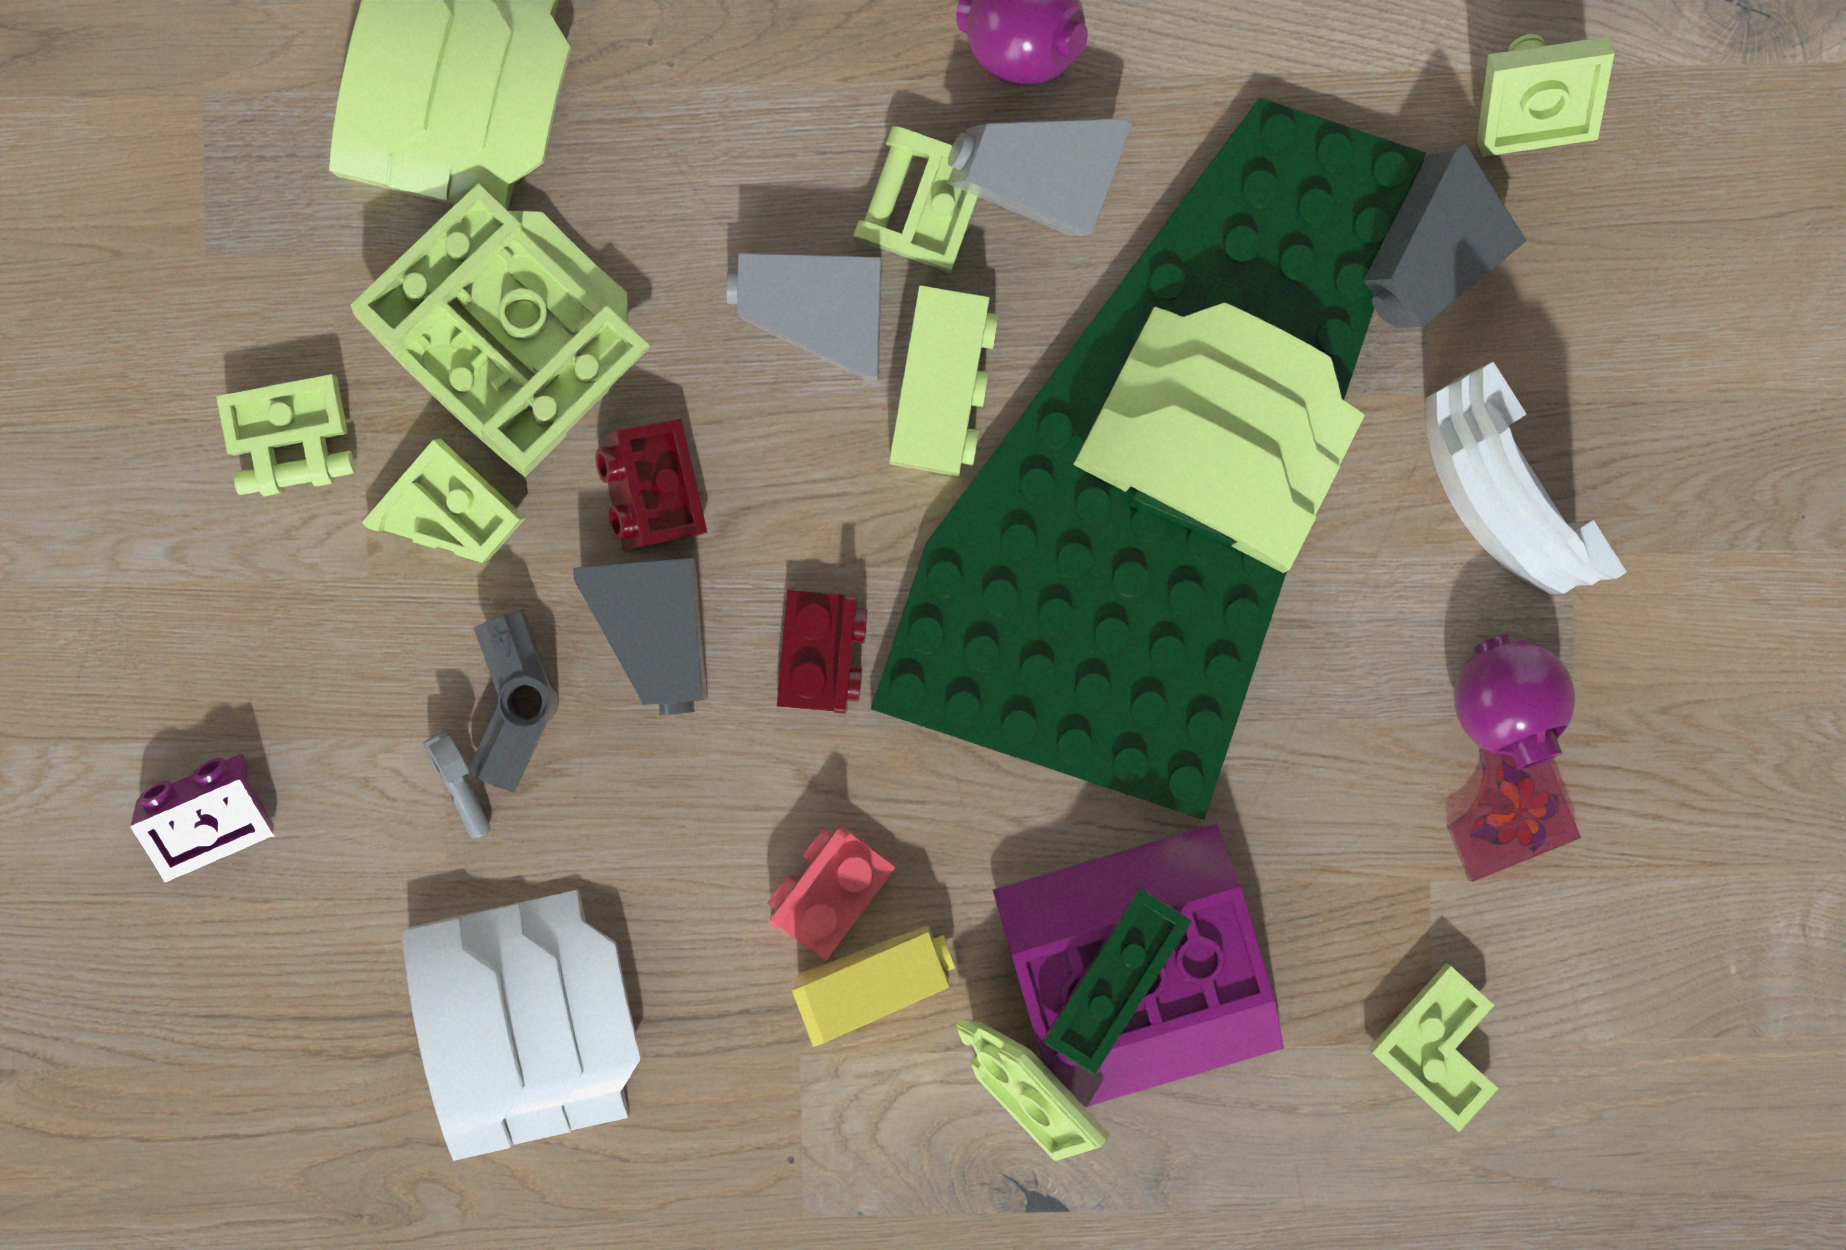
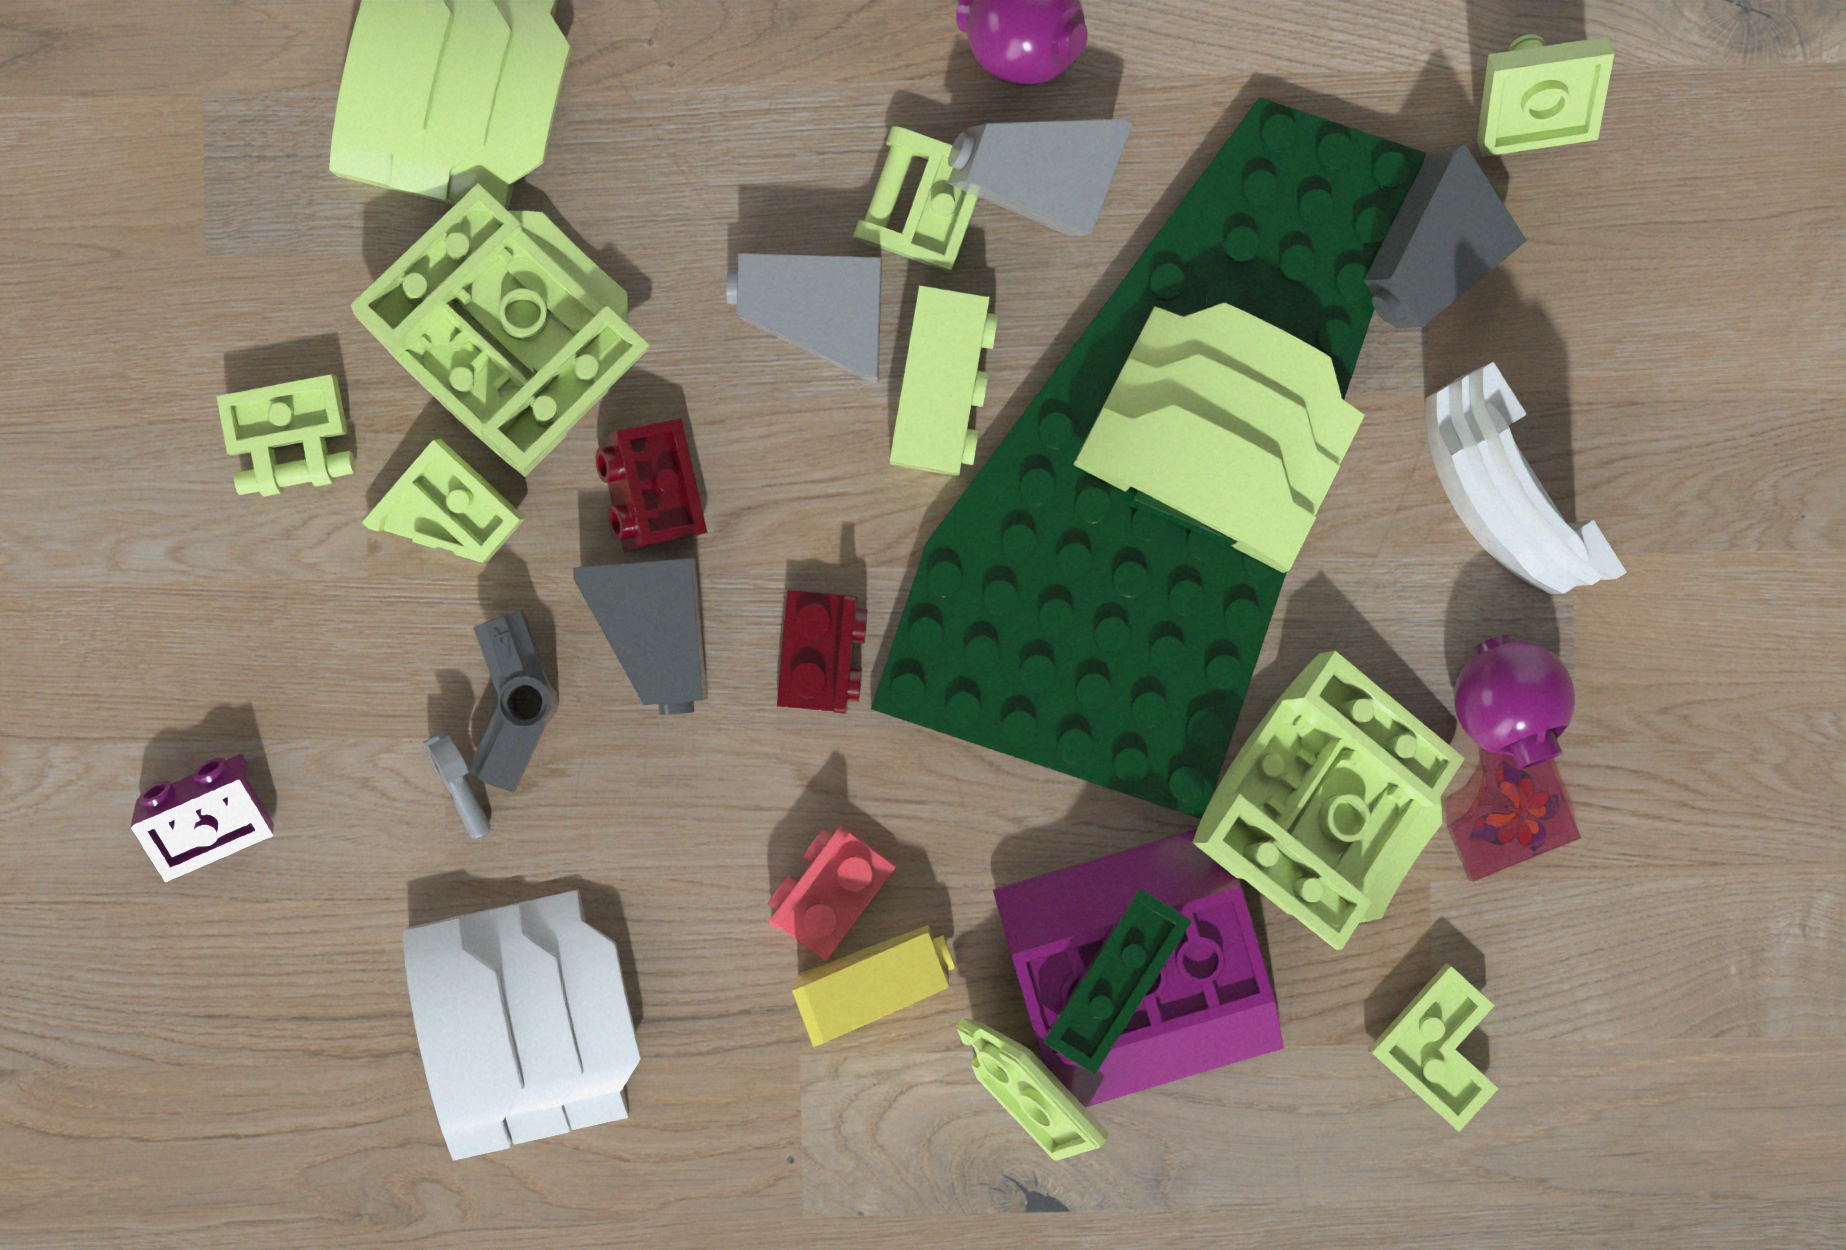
(1330, 799): none -> yellowish green slope

